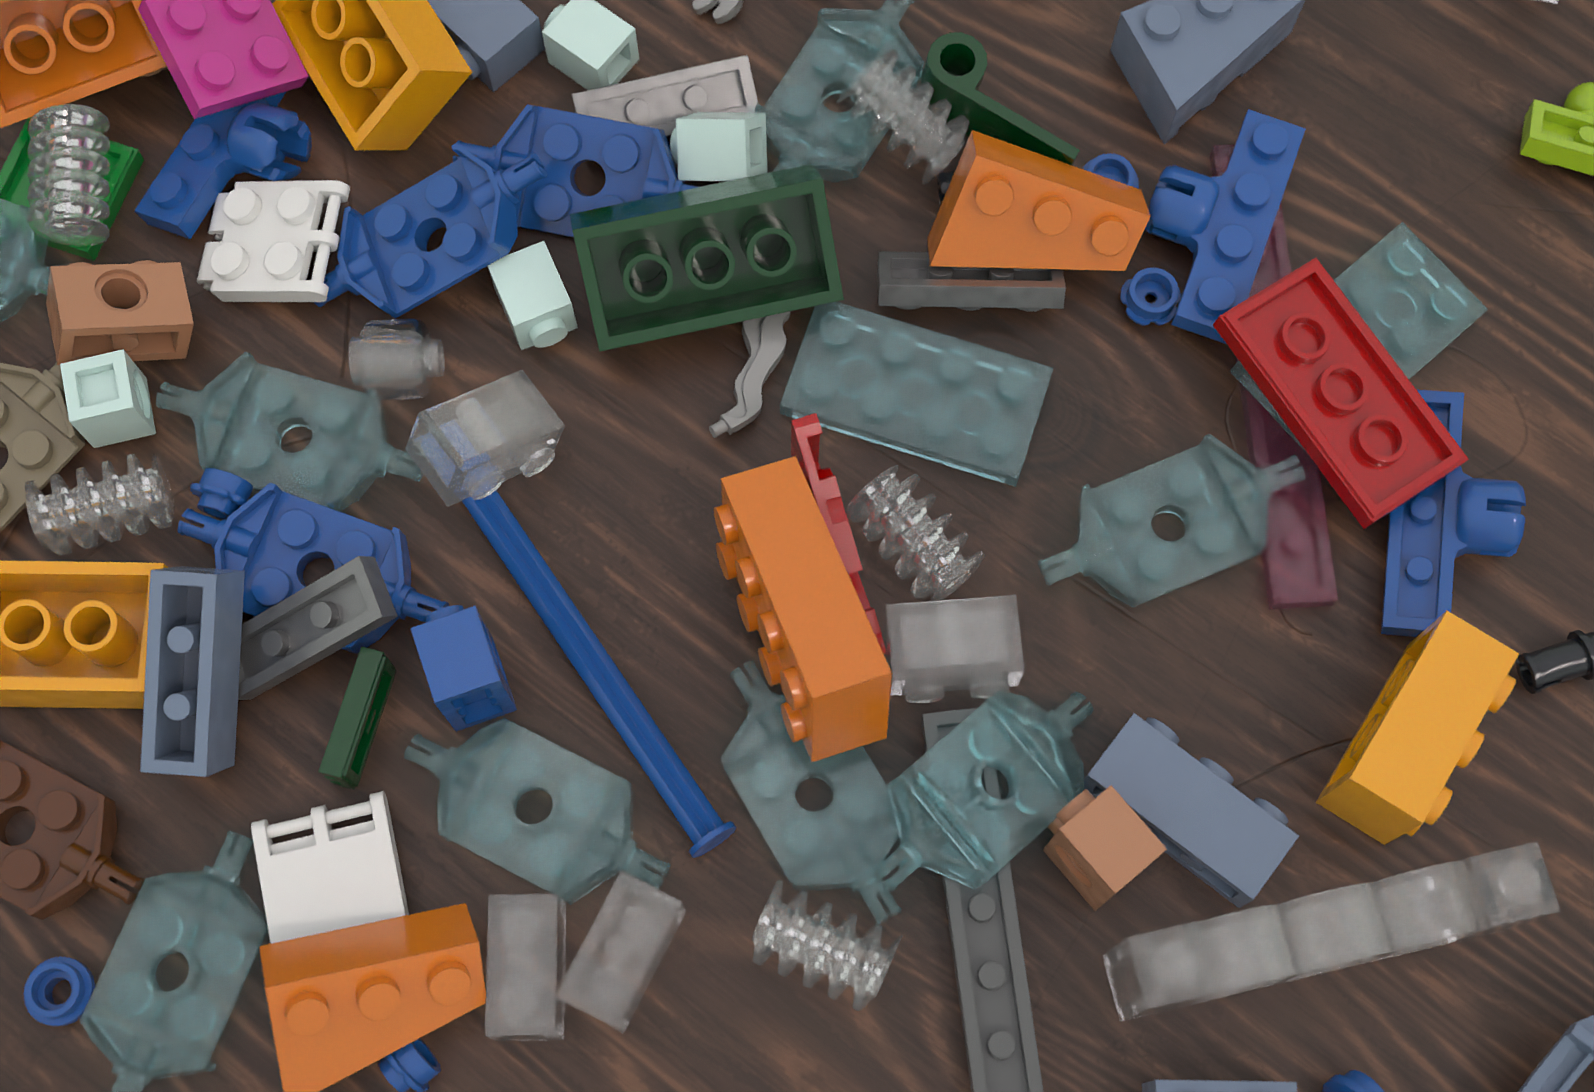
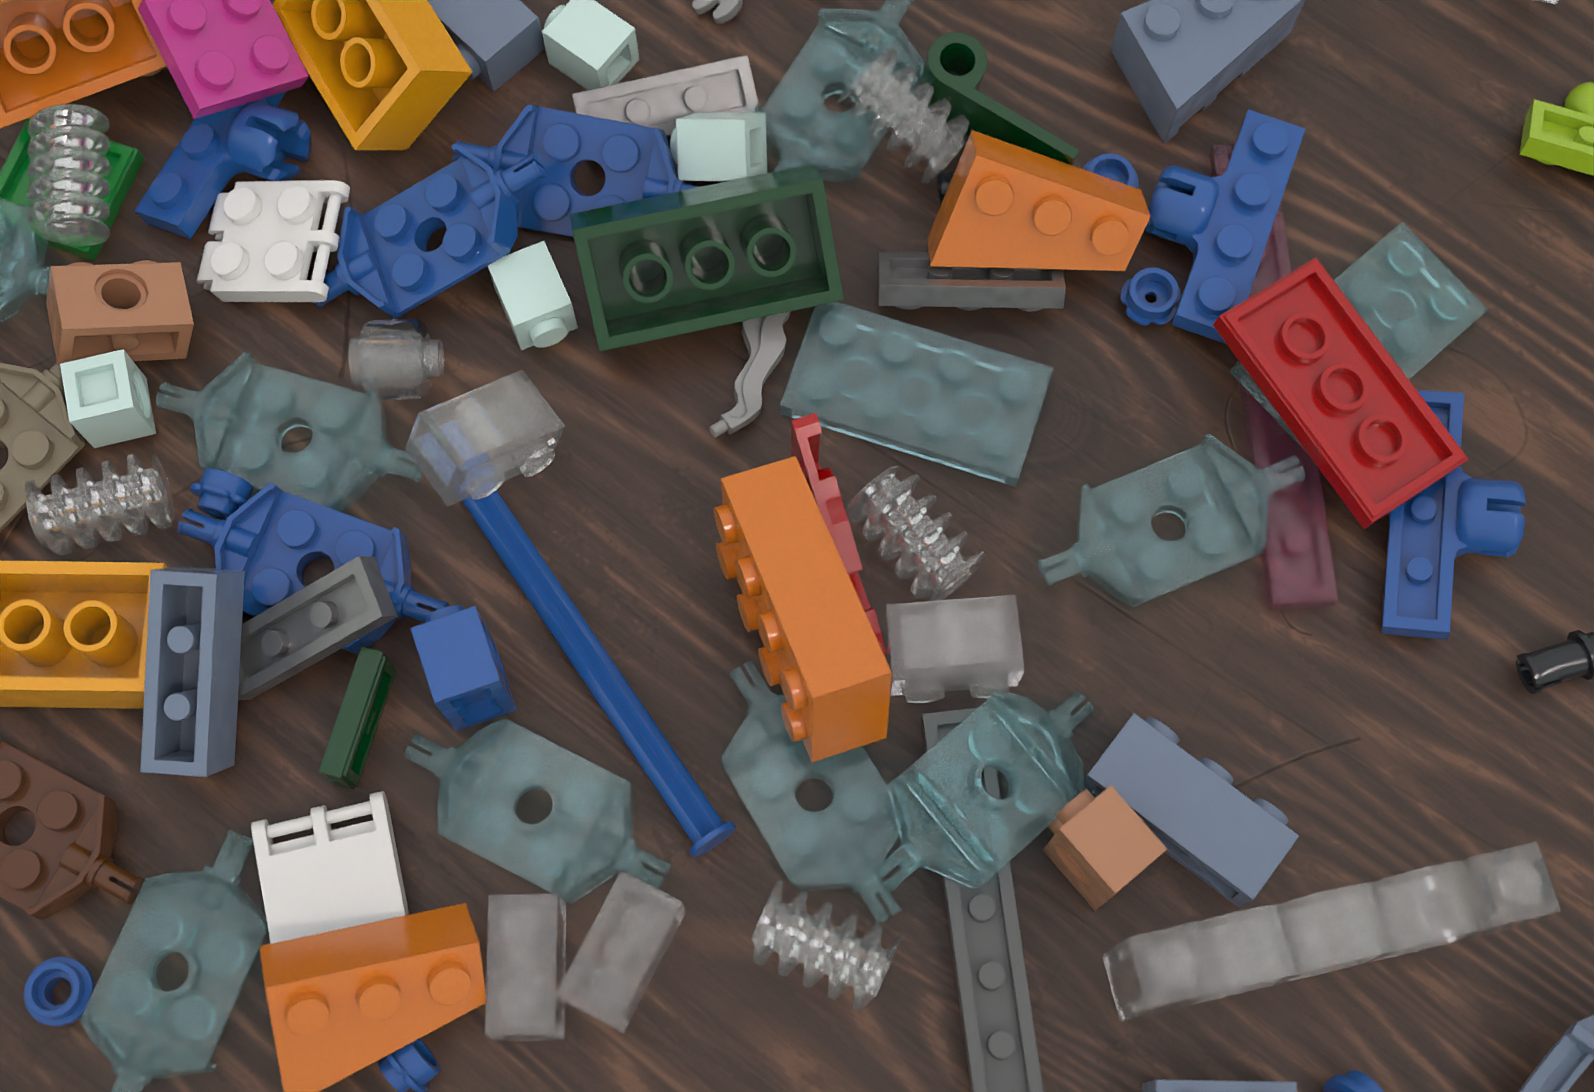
(1420, 730): light orange brick -> none

